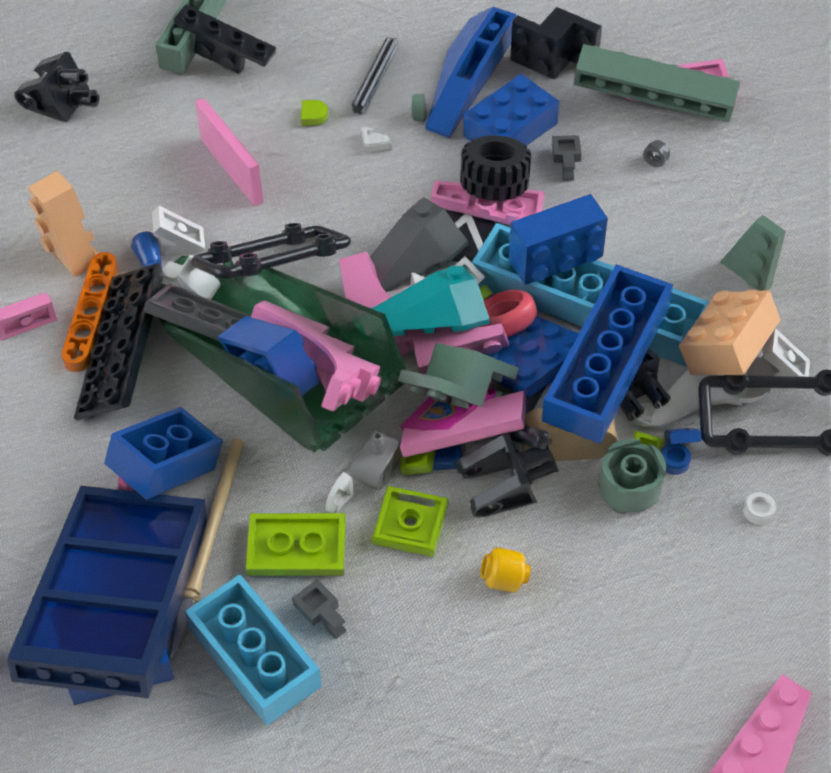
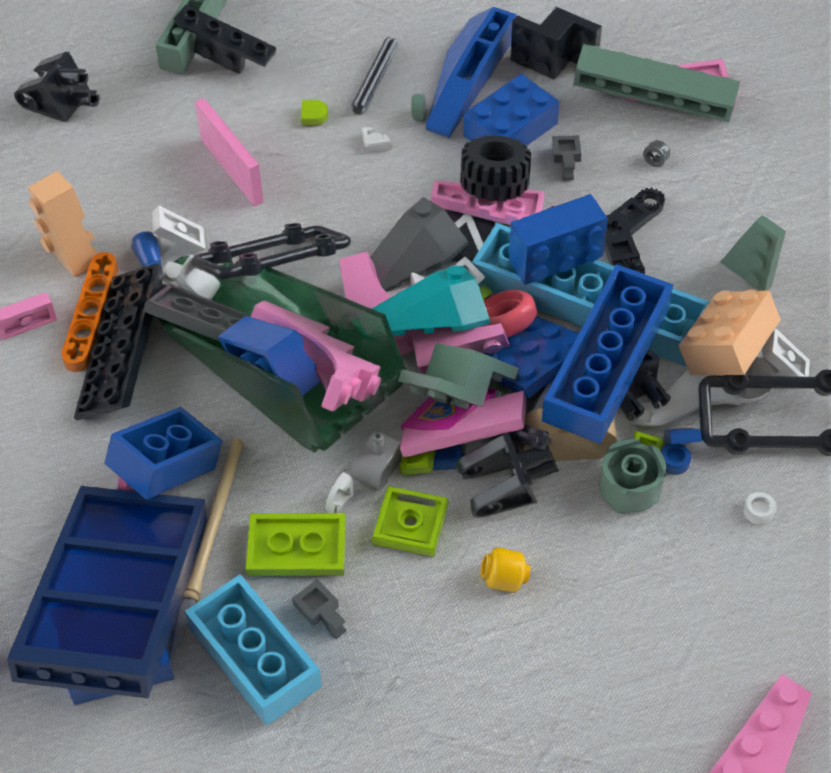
(627, 220): none -> black piece

